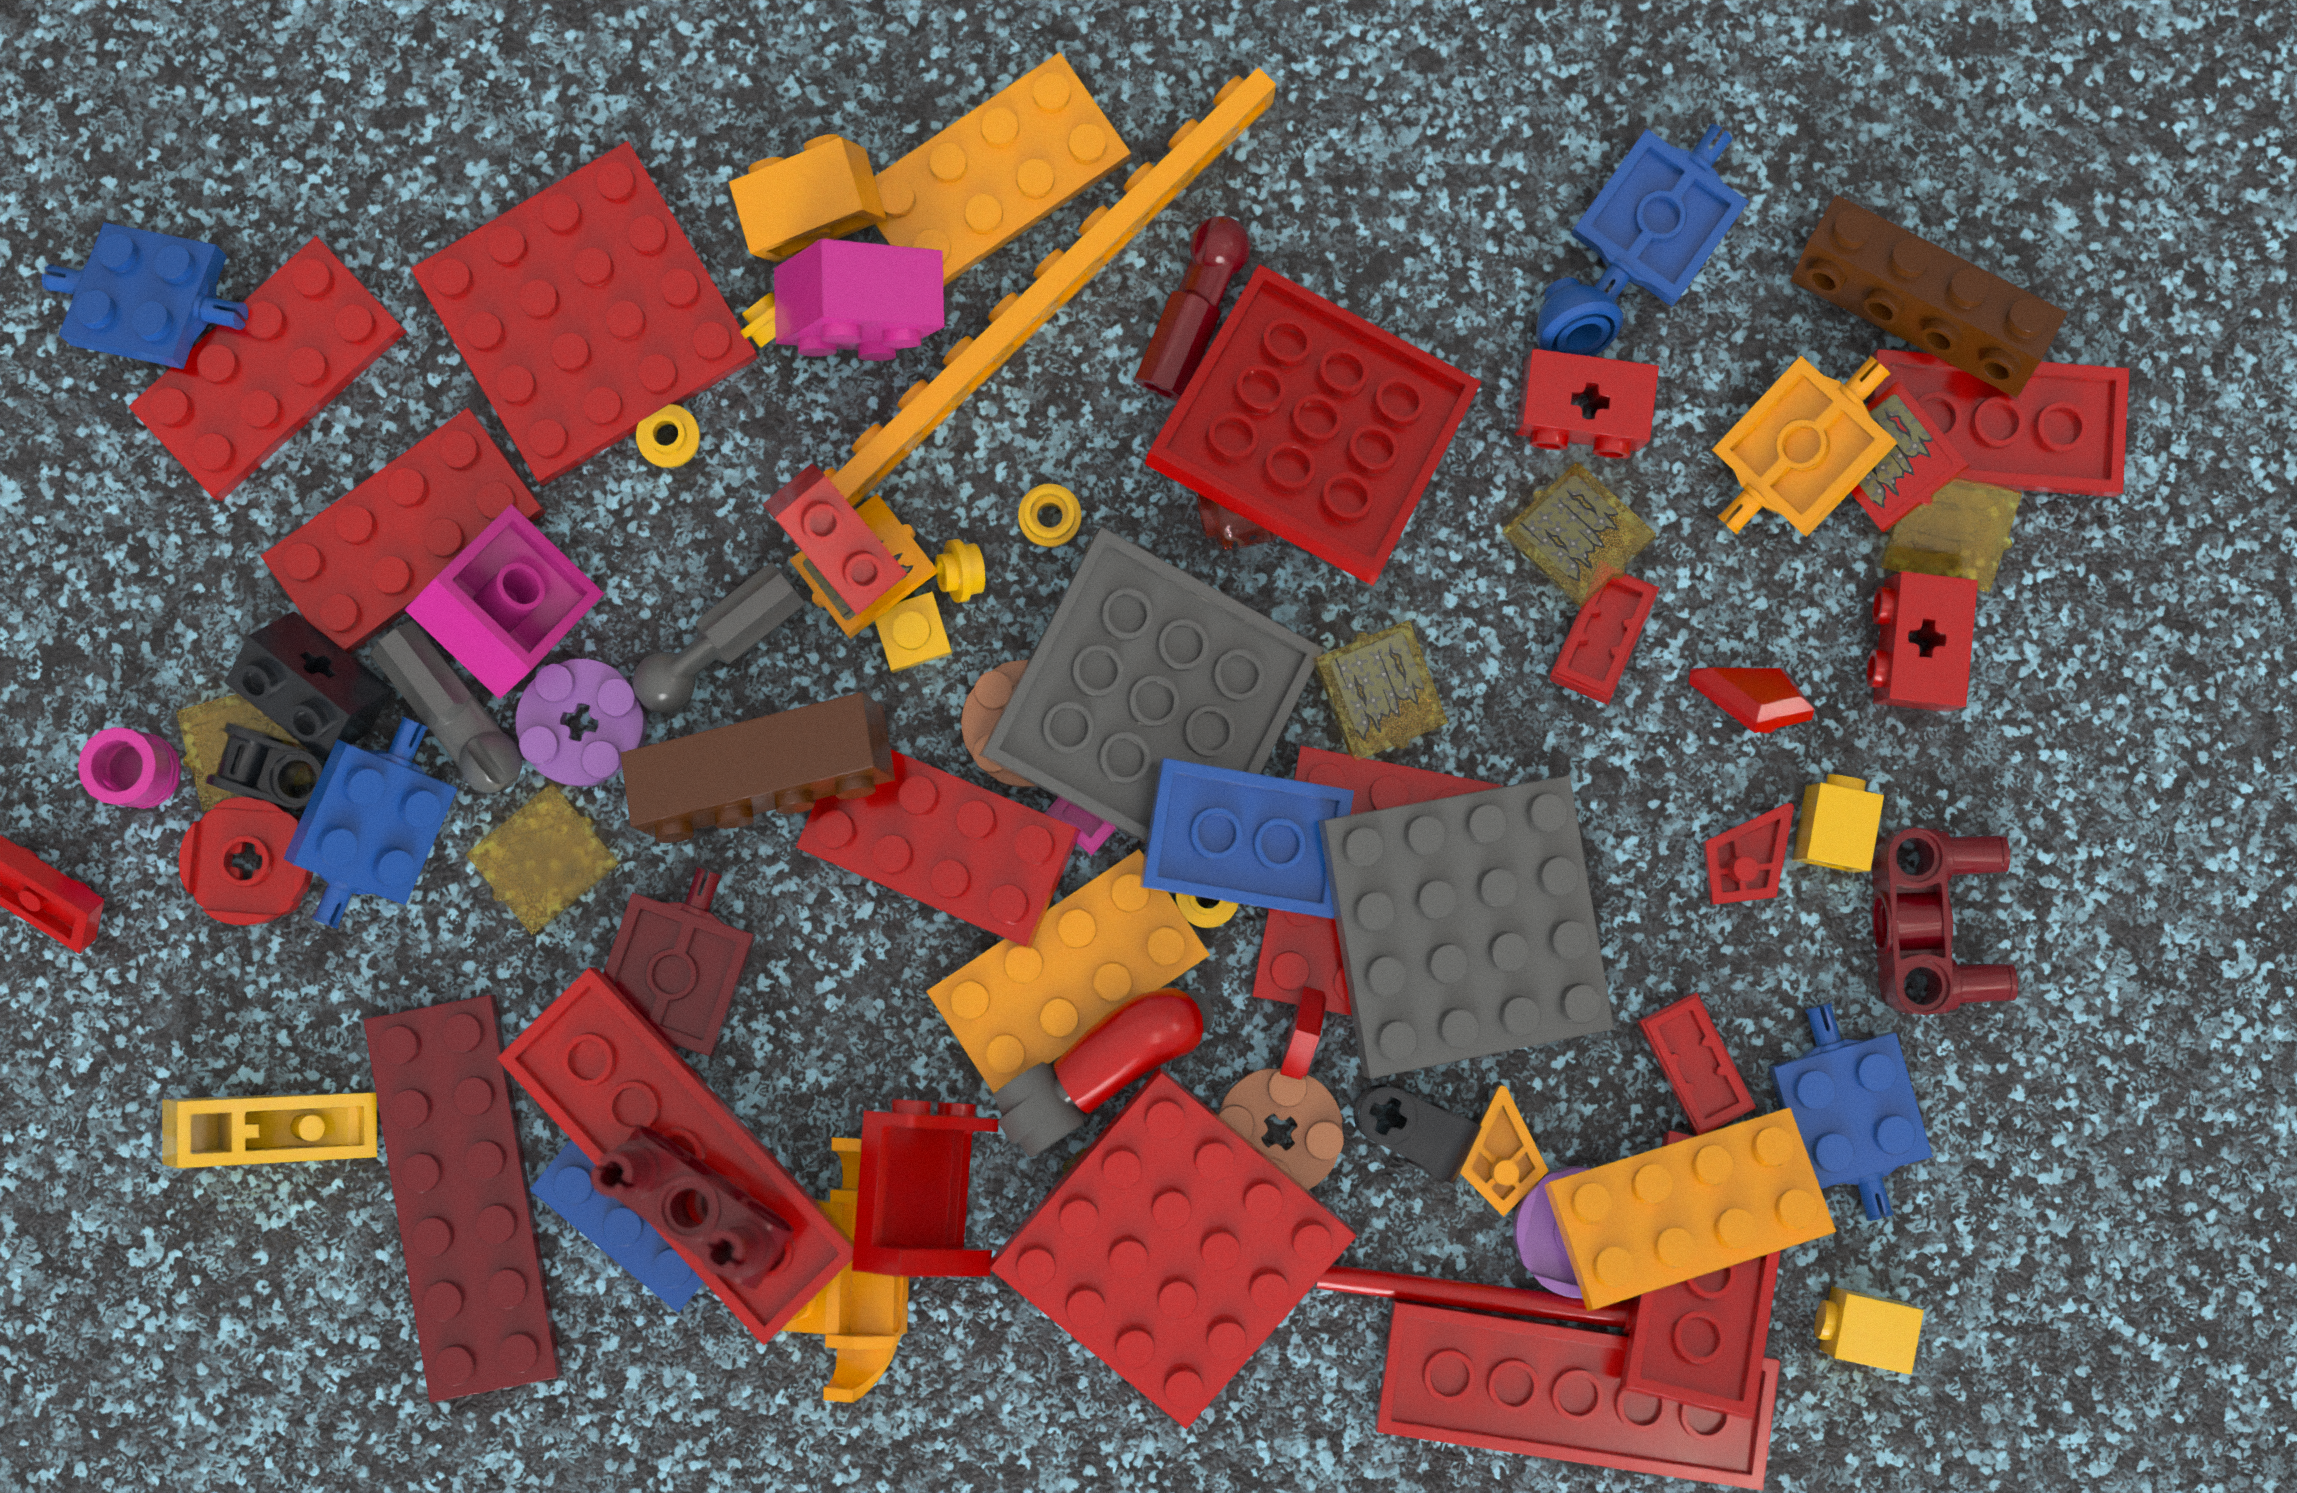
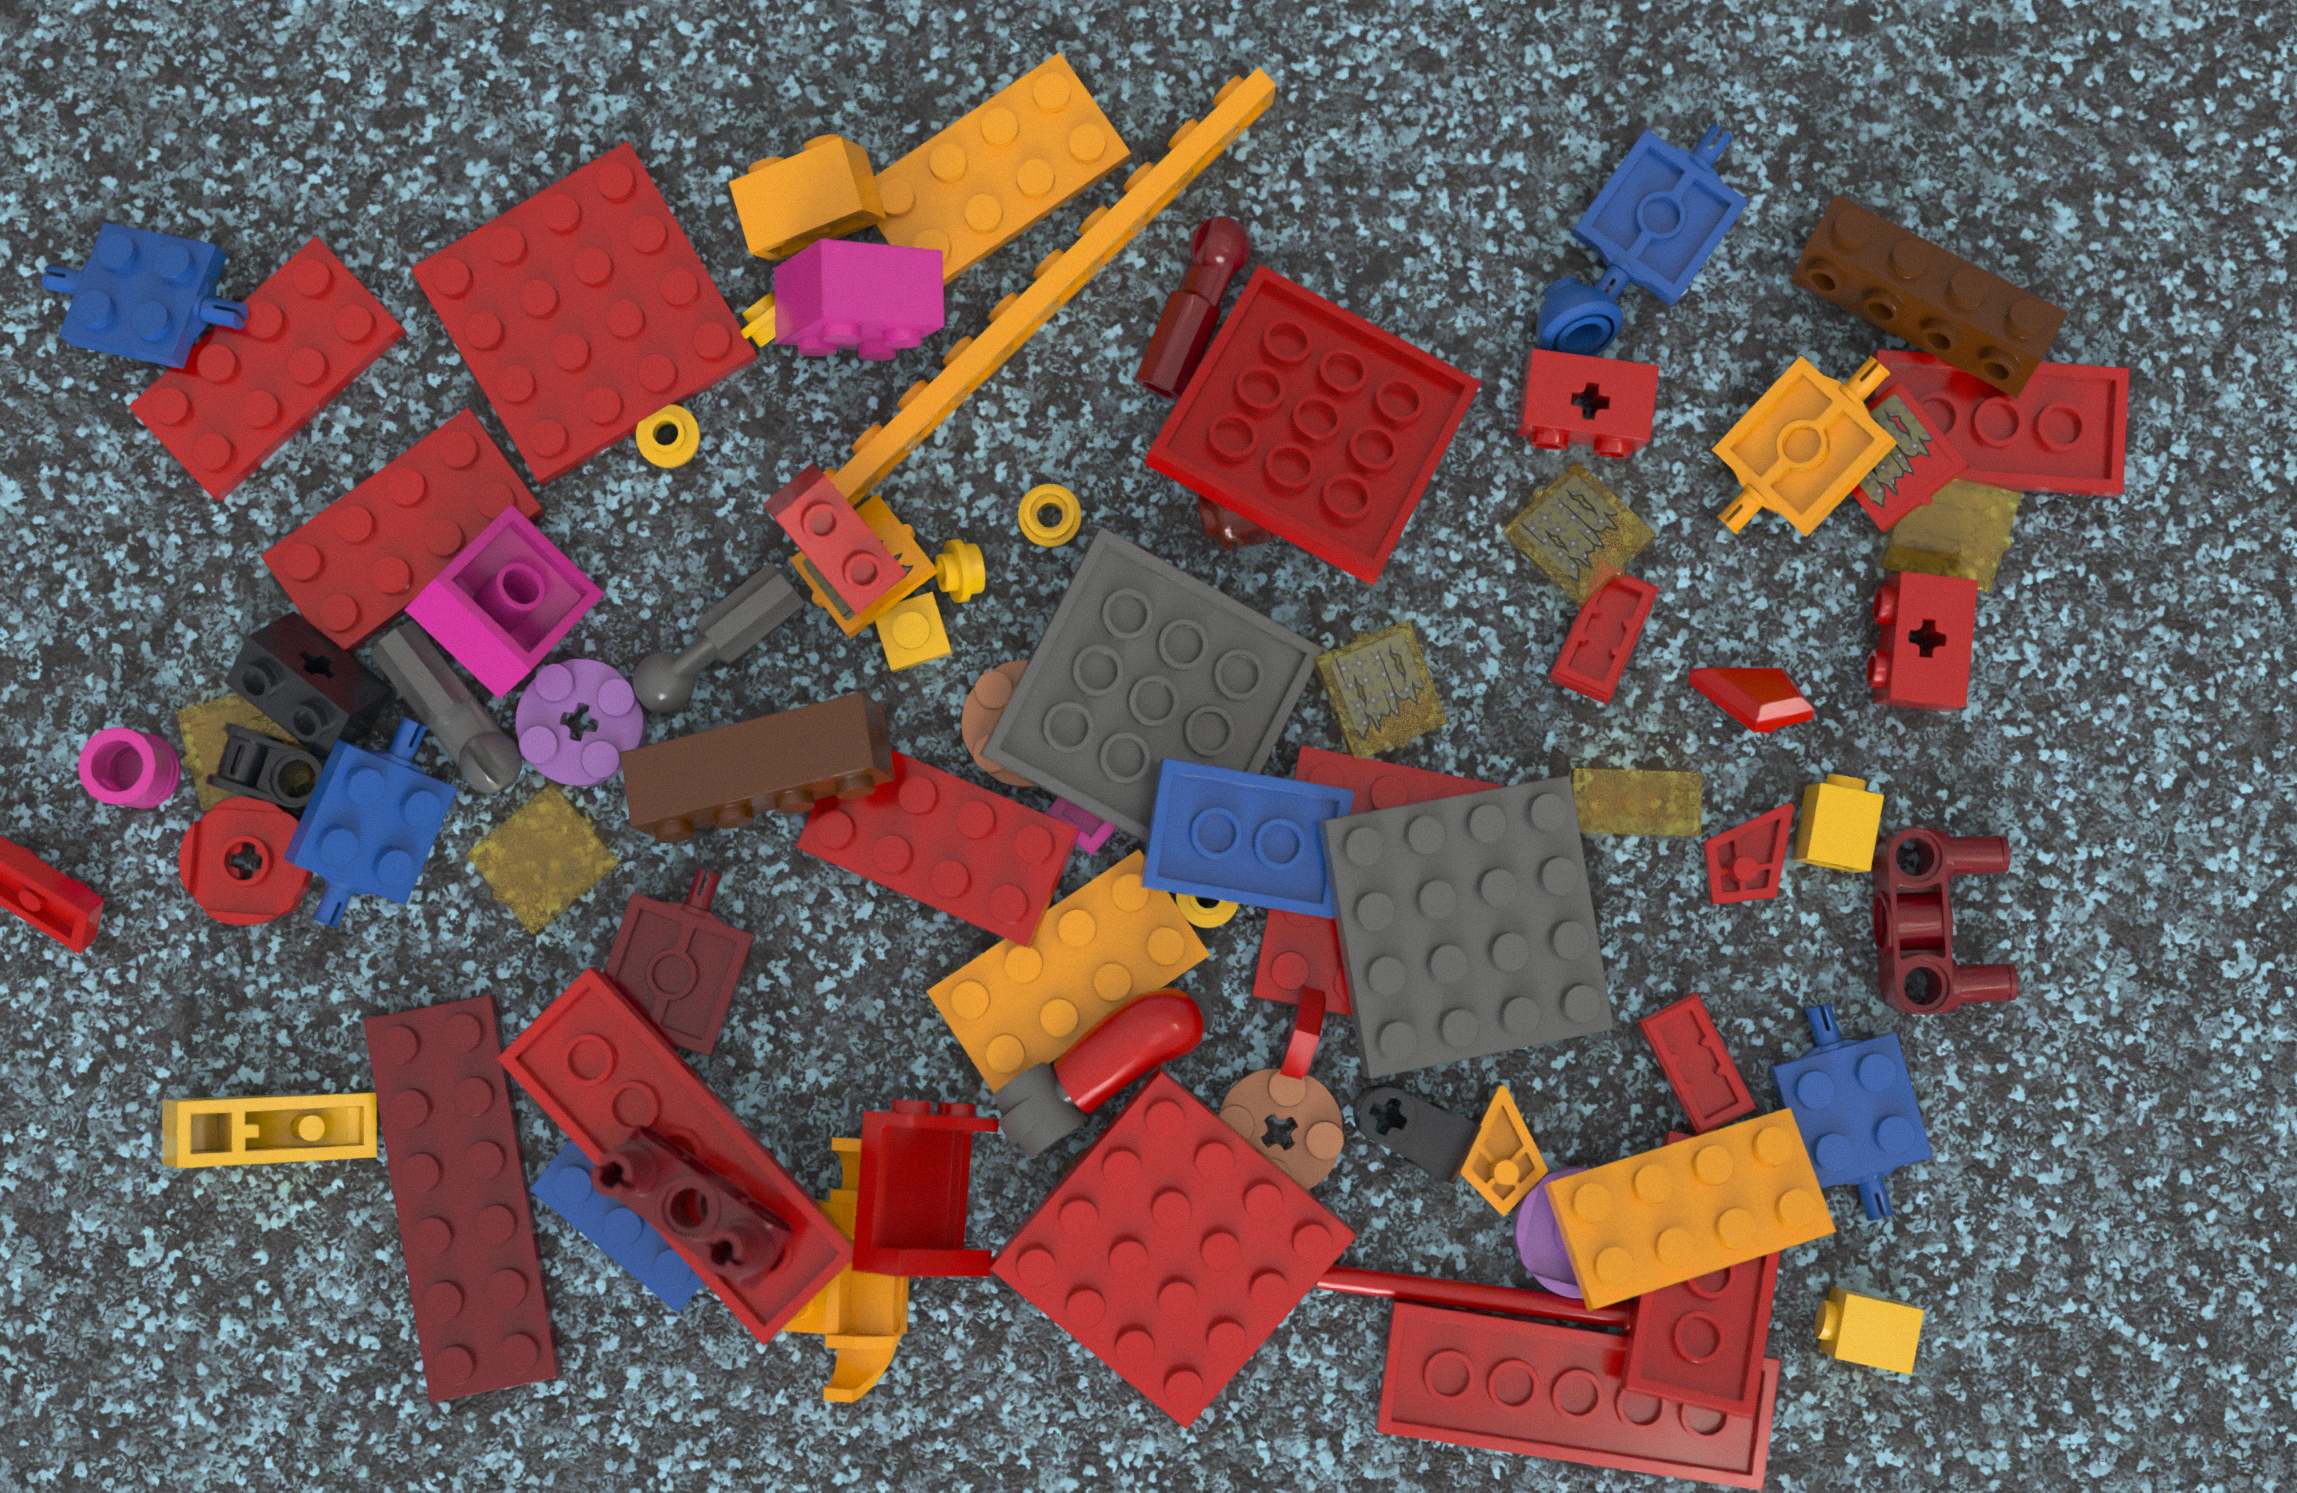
(1637, 802): none -> clear yellow plate

